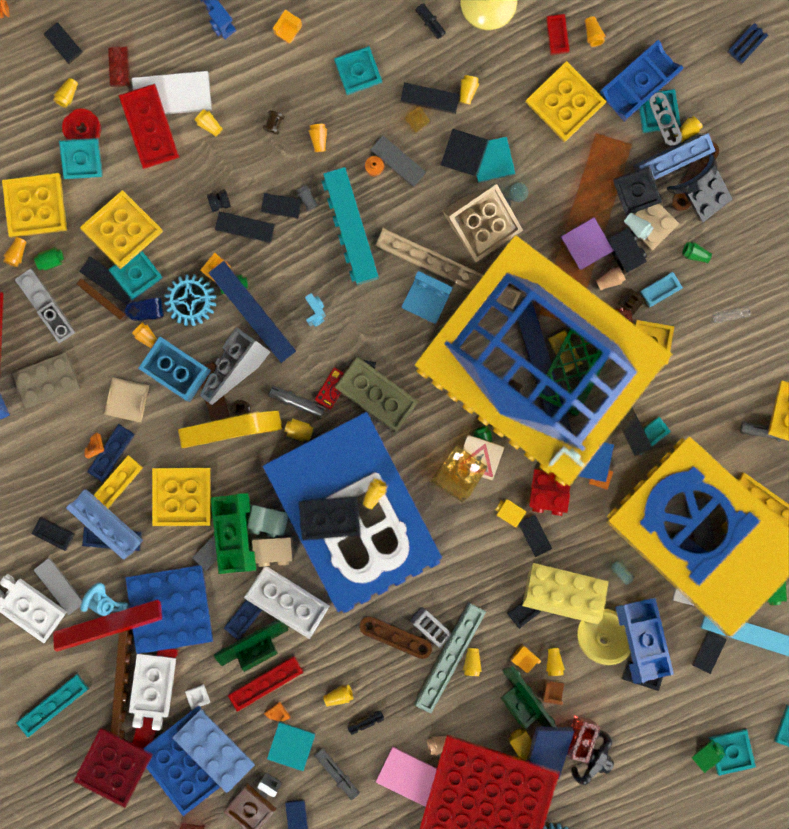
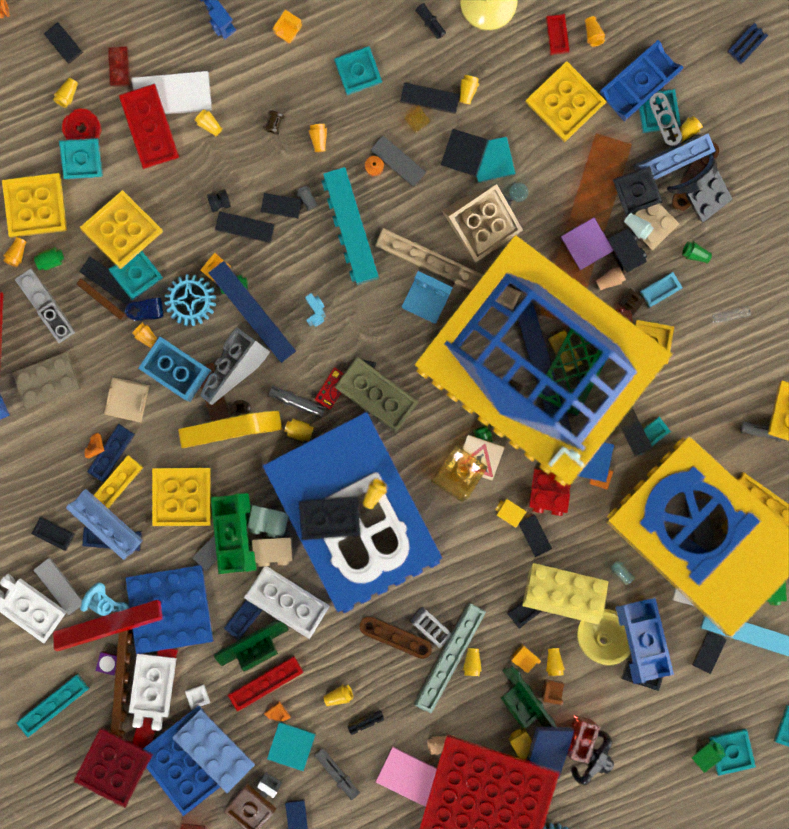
(106, 663): none -> tile

